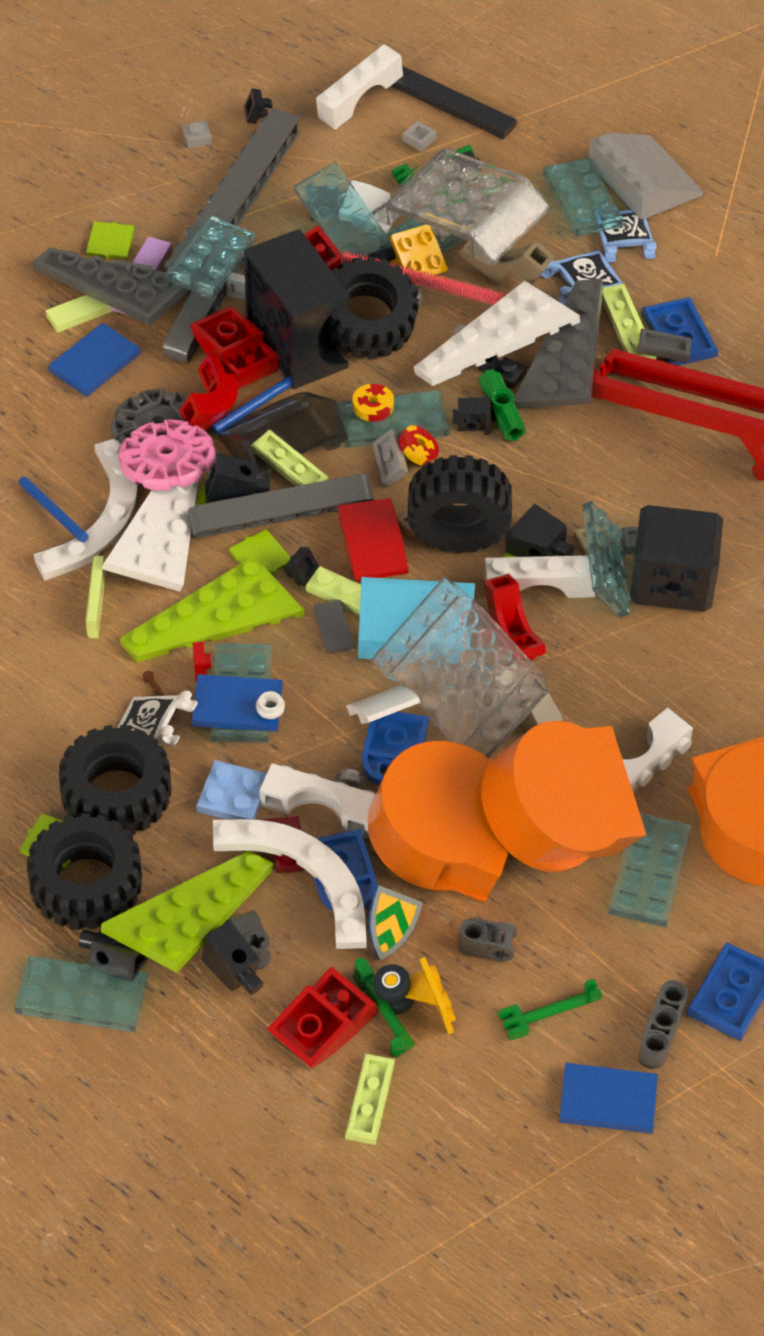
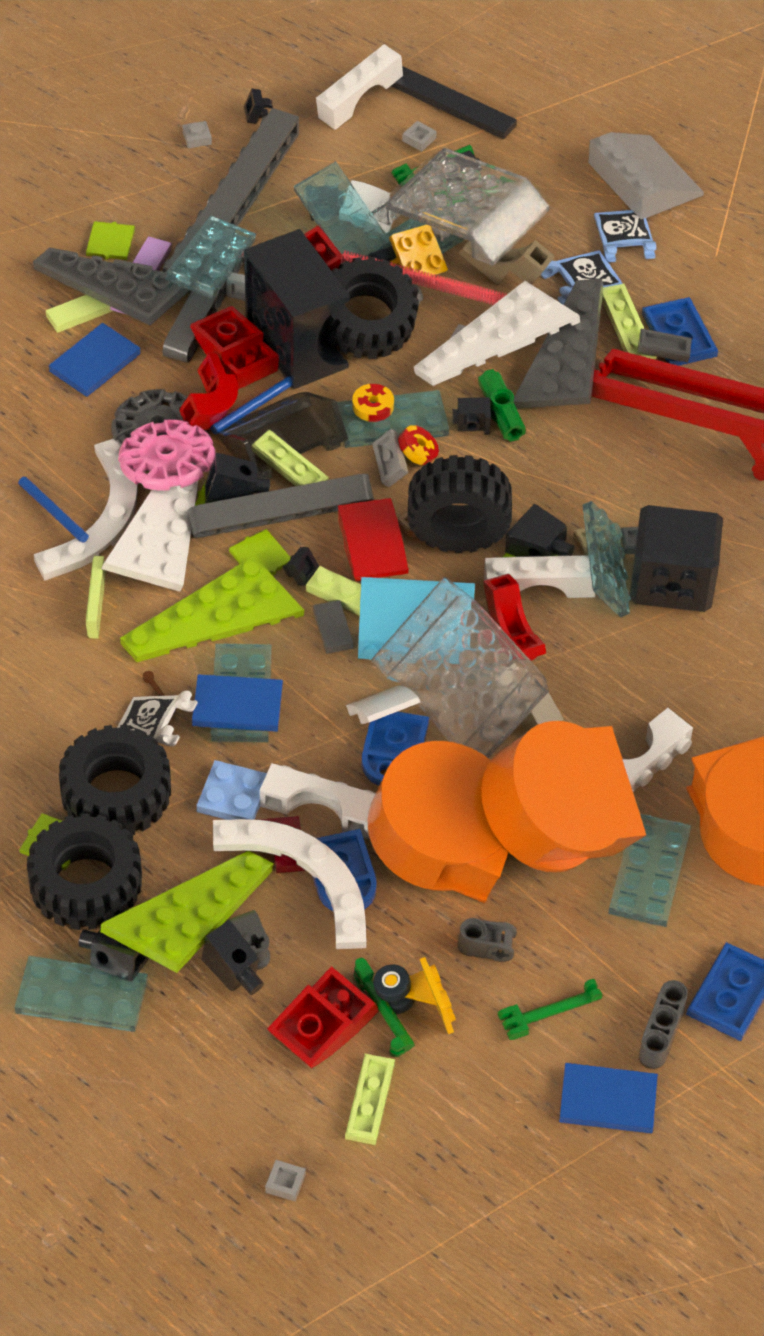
(201, 660): red plate -> none
(270, 699): white plate -> none
(285, 1180): none -> light grey plate
(351, 778): light grey plate -> none
(391, 920): shield -> none
(510, 370): black plate -> none
(582, 197): clear light blue plate -> none

